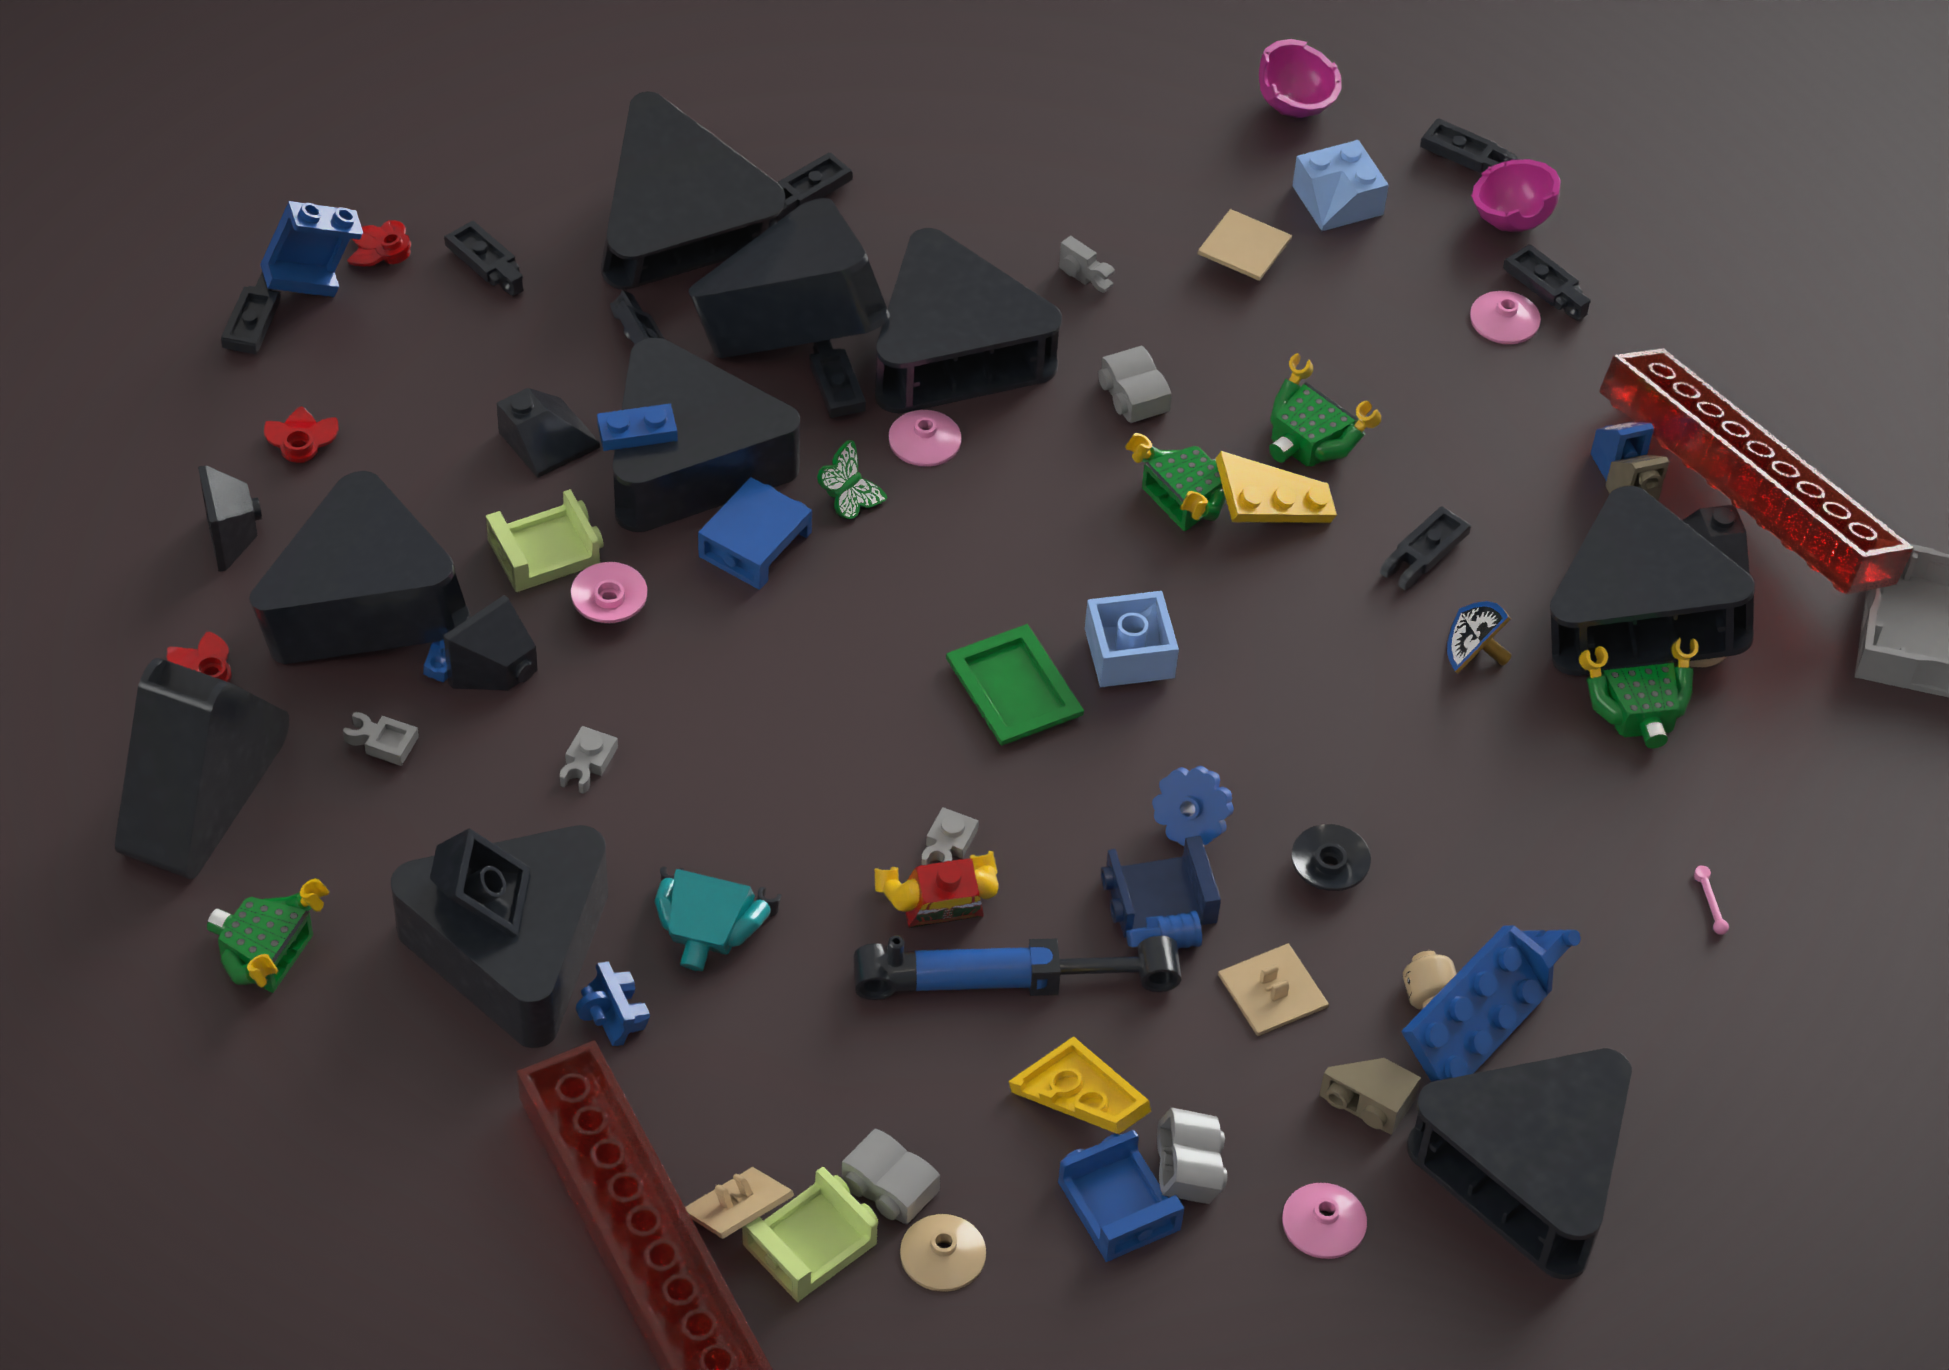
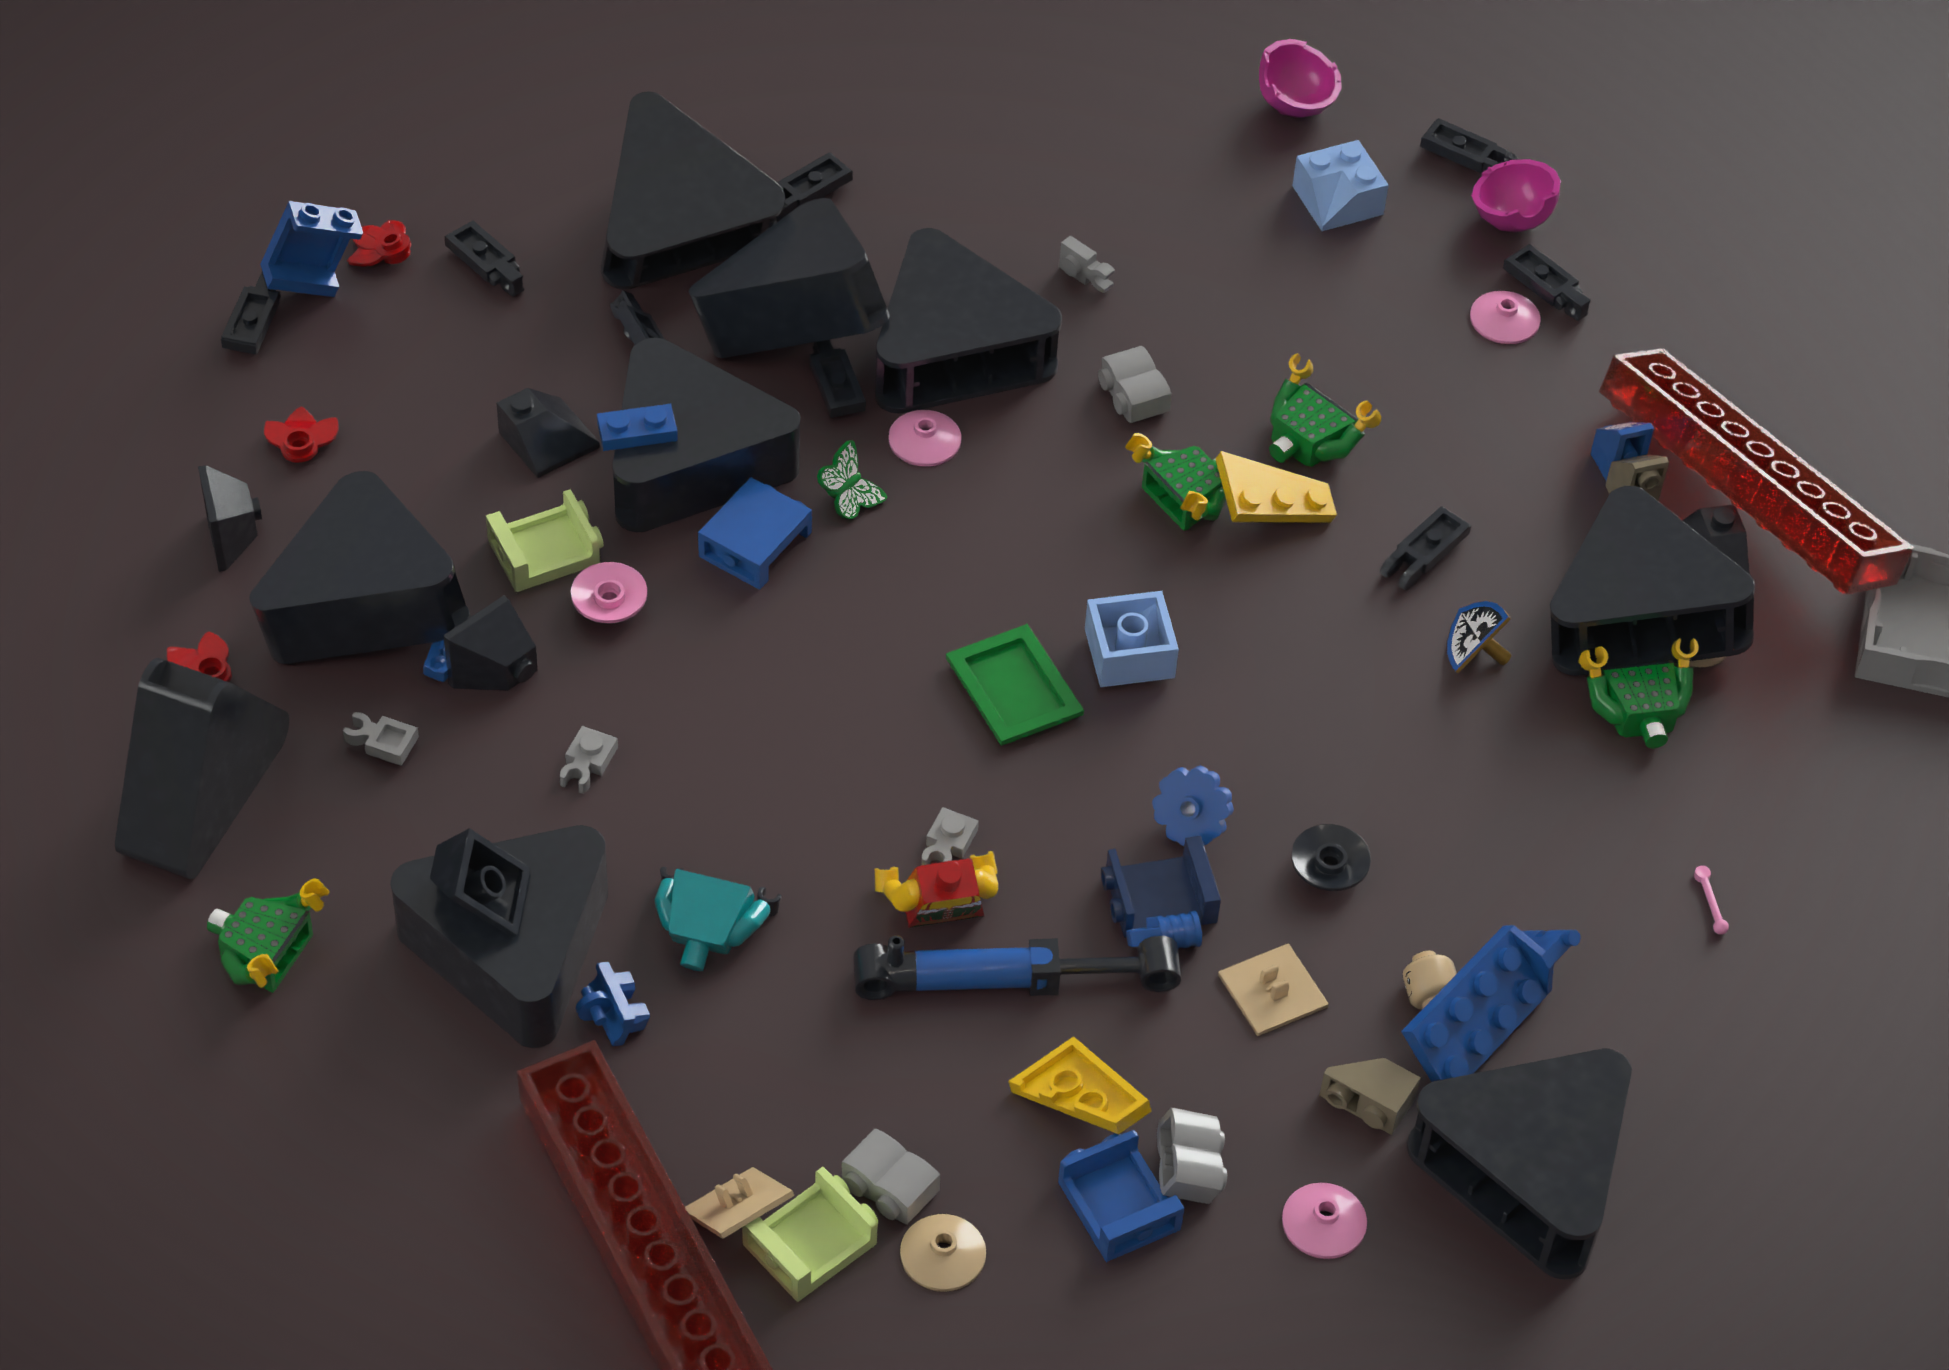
(1244, 244): tan piece -> none

